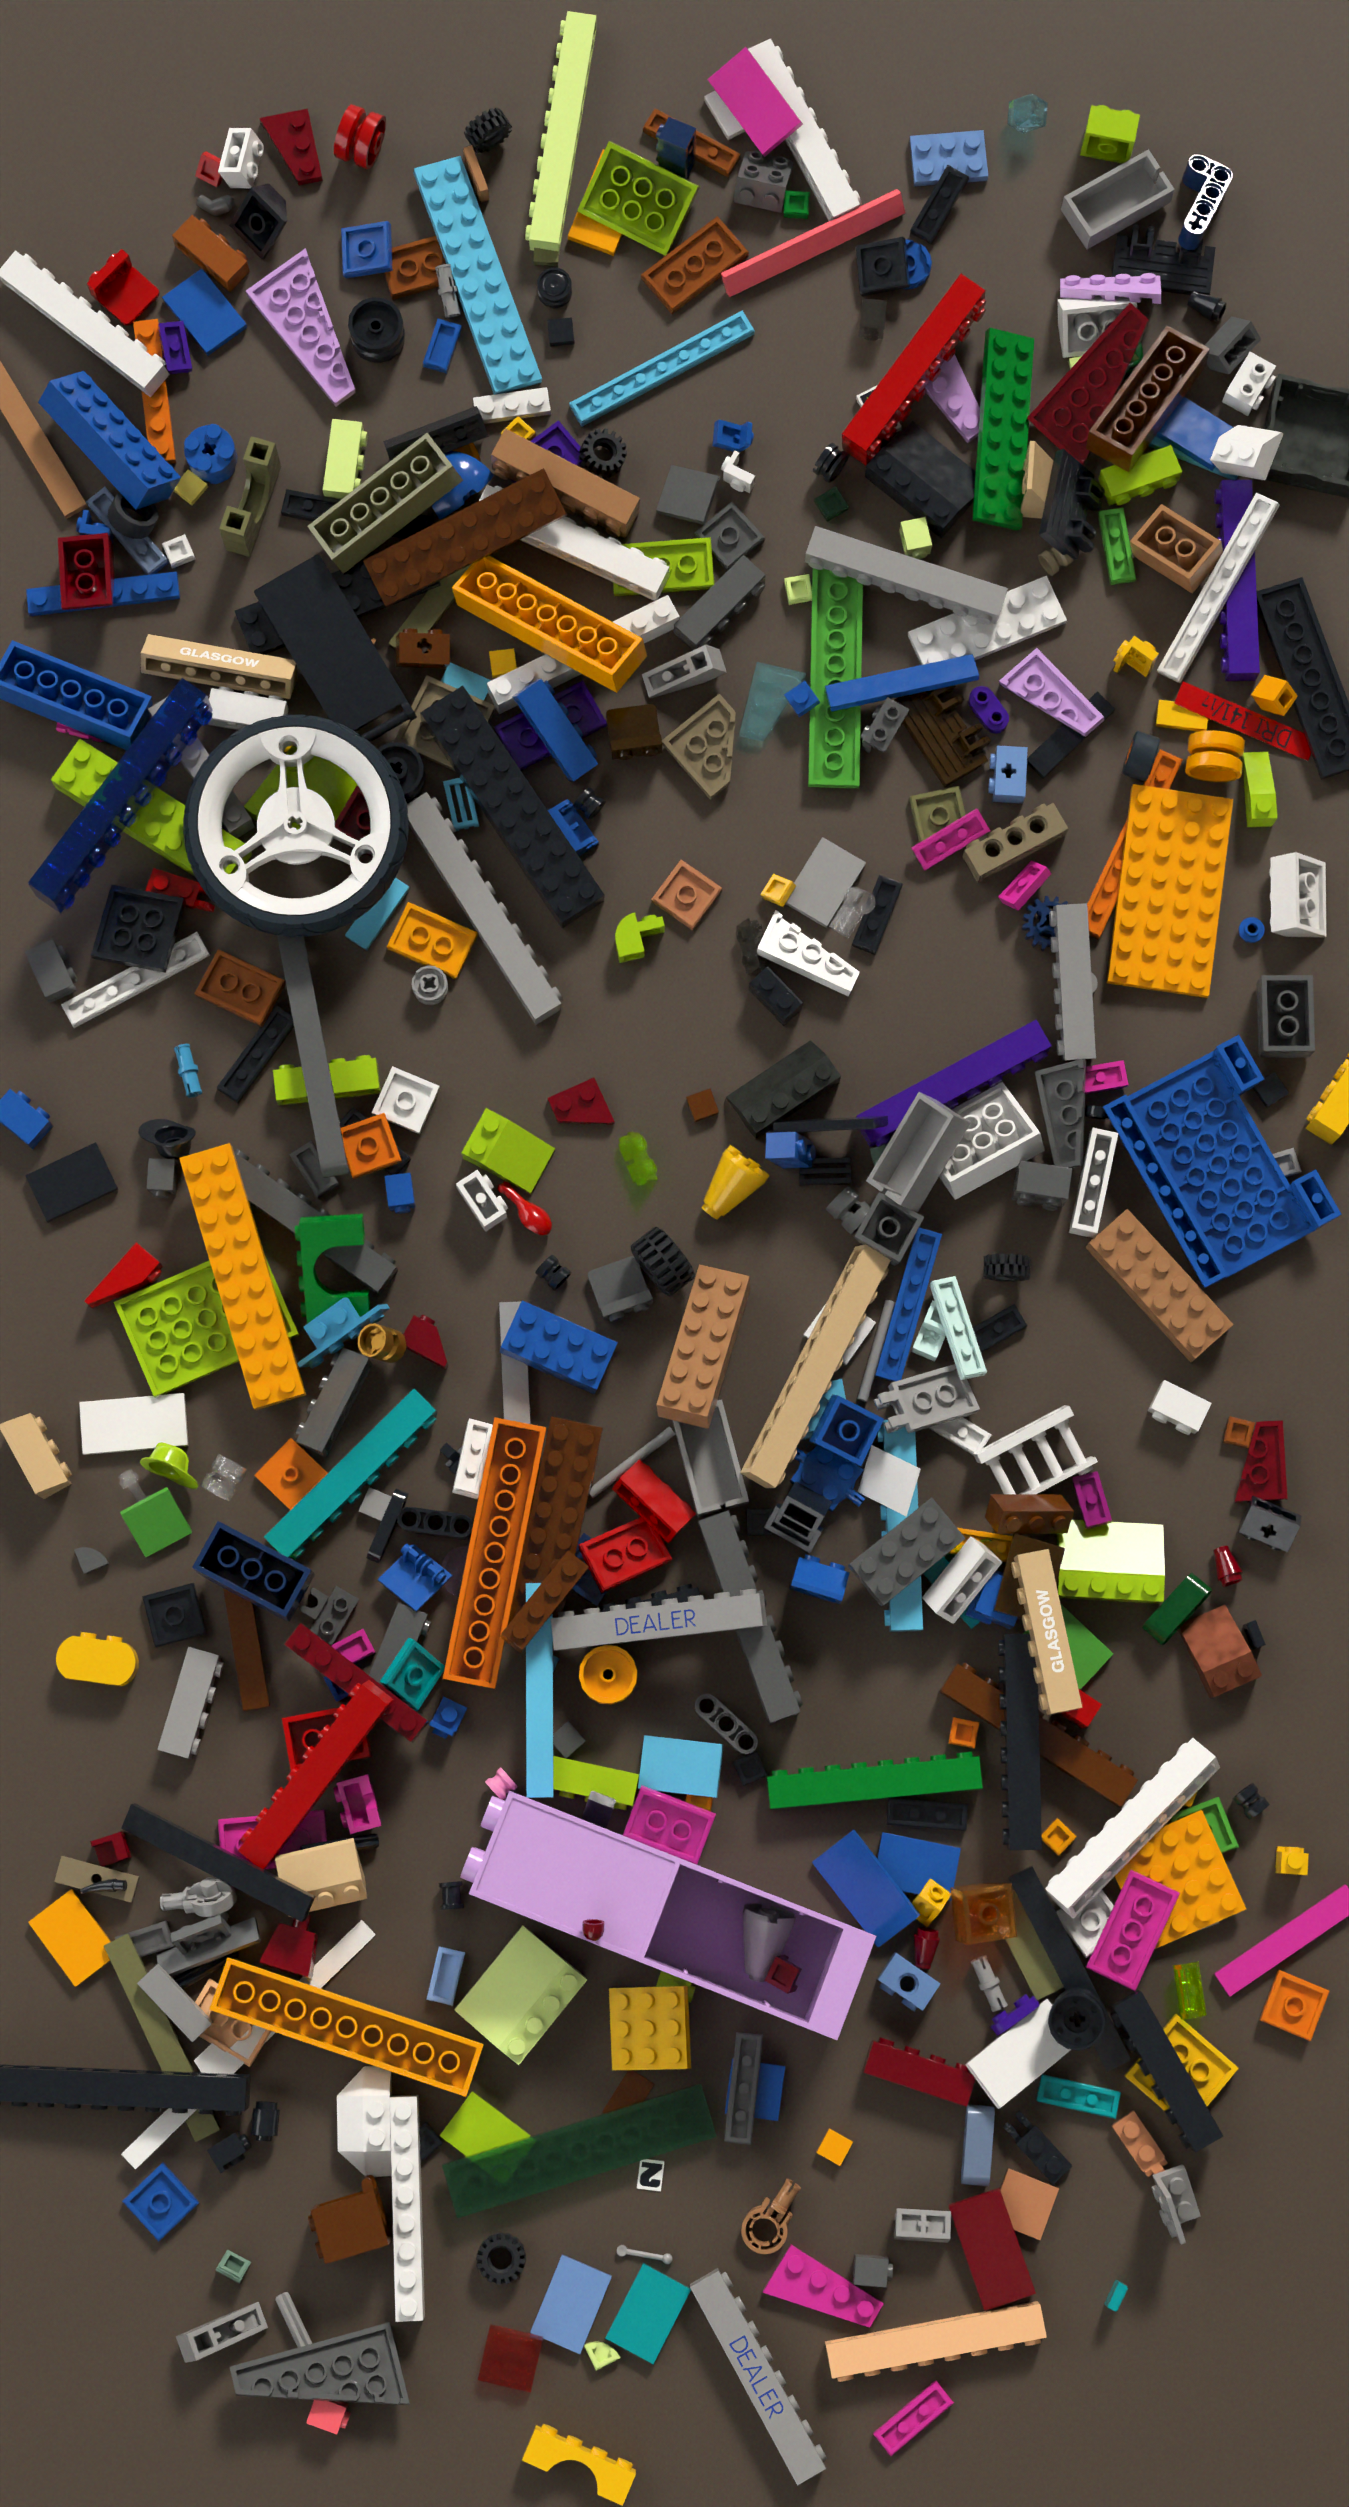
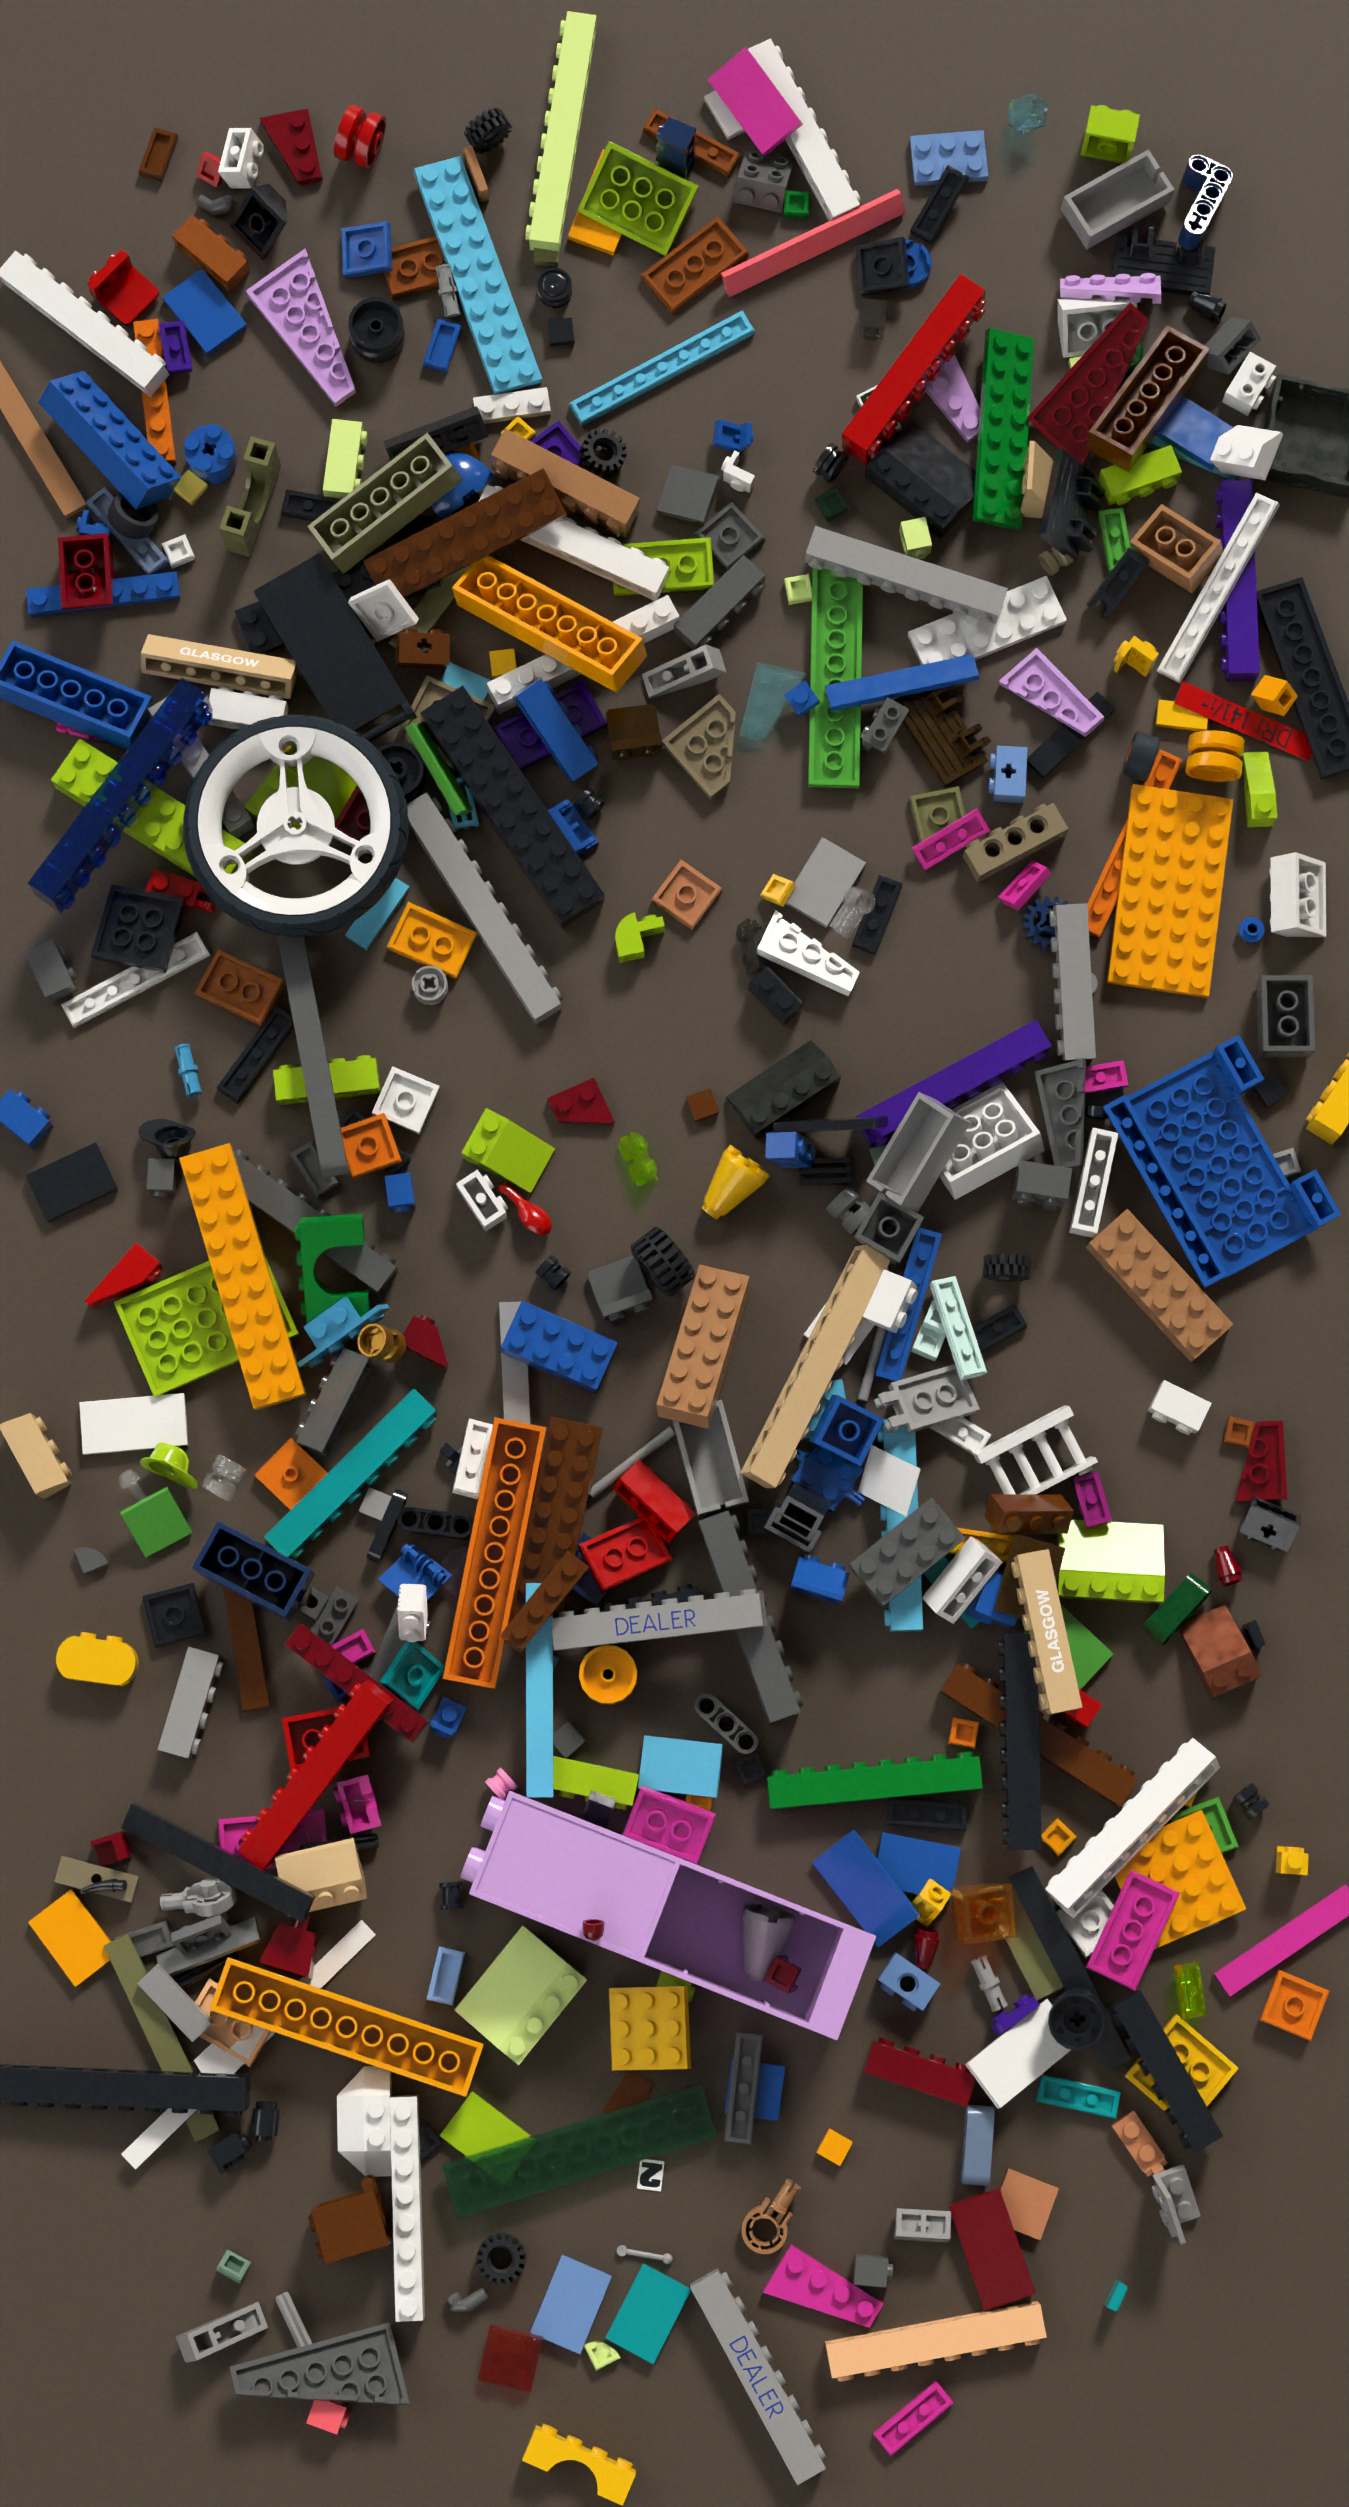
(158, 154): none -> reddish brown tile
(160, 2201): blue tile -> none
(383, 610): none -> white plate
(412, 1612): none -> white brick
(438, 769): none -> bright green tile
(468, 2303): none -> dark grey arm
(890, 1301): none -> white brick
(986, 709): dark purple plate -> none
(1039, 2150): black hinge -> none
(1118, 582): none -> black plate

